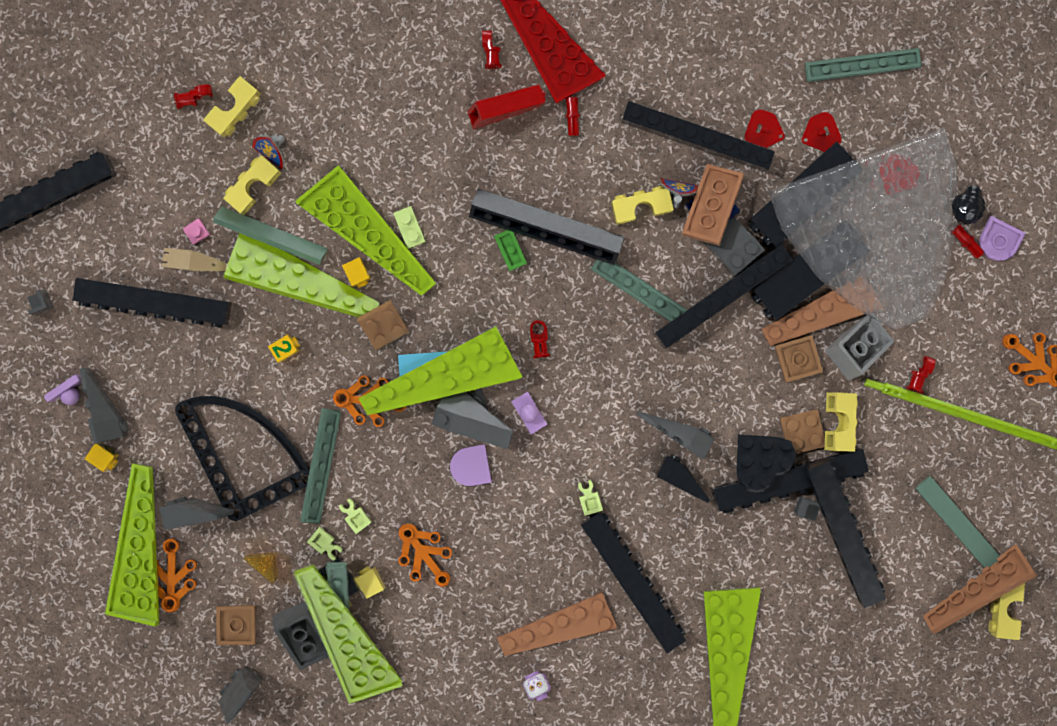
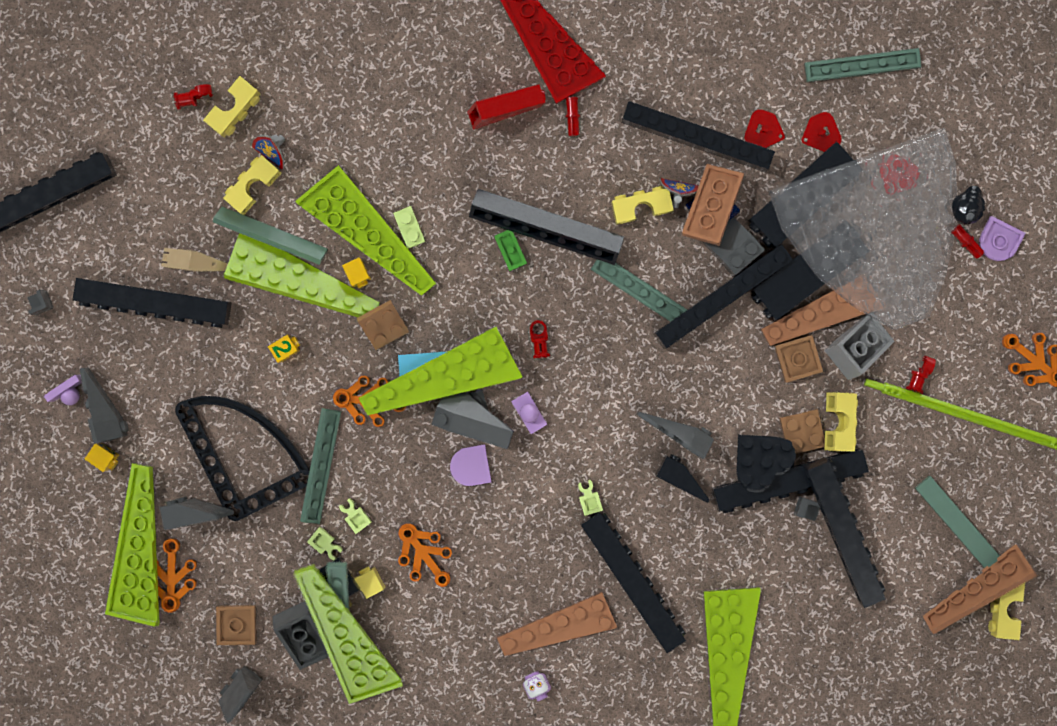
(196, 231): bright pink plate -> none
(265, 564): clear yellow slope -> none
(491, 51): red connector -> none

